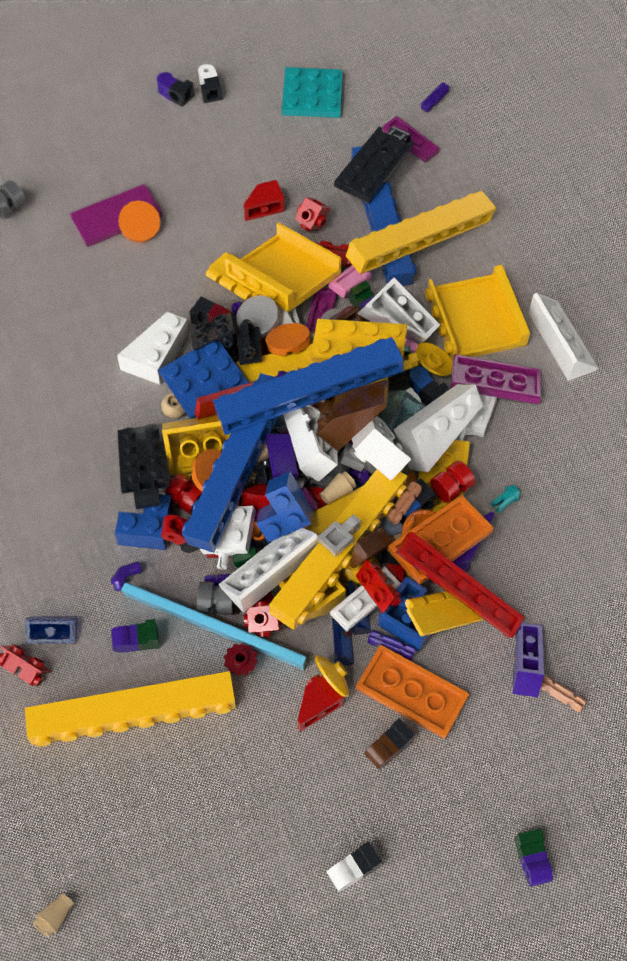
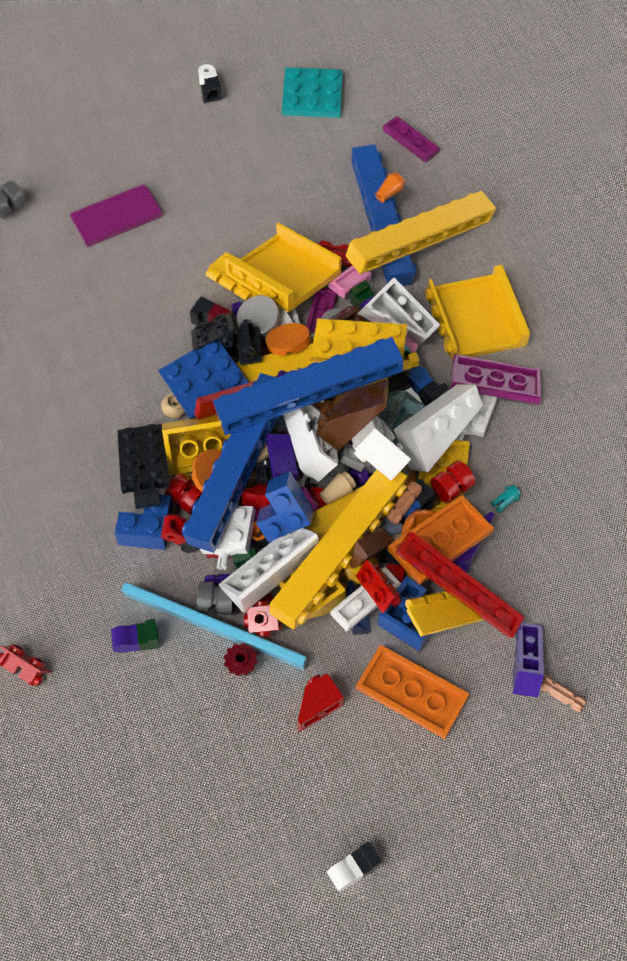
(51, 629): clear blue slope -> none
(52, 916): tan cone -> none
(123, 573): dark purple arm -> none
(129, 708): yellow brick -> none
(139, 221): orange tile -> none
(155, 348): white wedge -> none
(175, 89): leg -> none
(264, 201): red slope -> none
(312, 214): red brick -> none
(333, 674): yellow dish -> none
(339, 536): light grey plate -> none
(342, 644): clear blue slope -> none
(372, 168): black hinge -> none
(390, 744): leg -> none
(391, 186): none -> orange cone
(391, 643): dark purple axle -> none
(434, 97): dark purple axle -> none
(434, 359): yellow dish -> none
(533, 857): leg -> none
(561, 337): white slope -> none

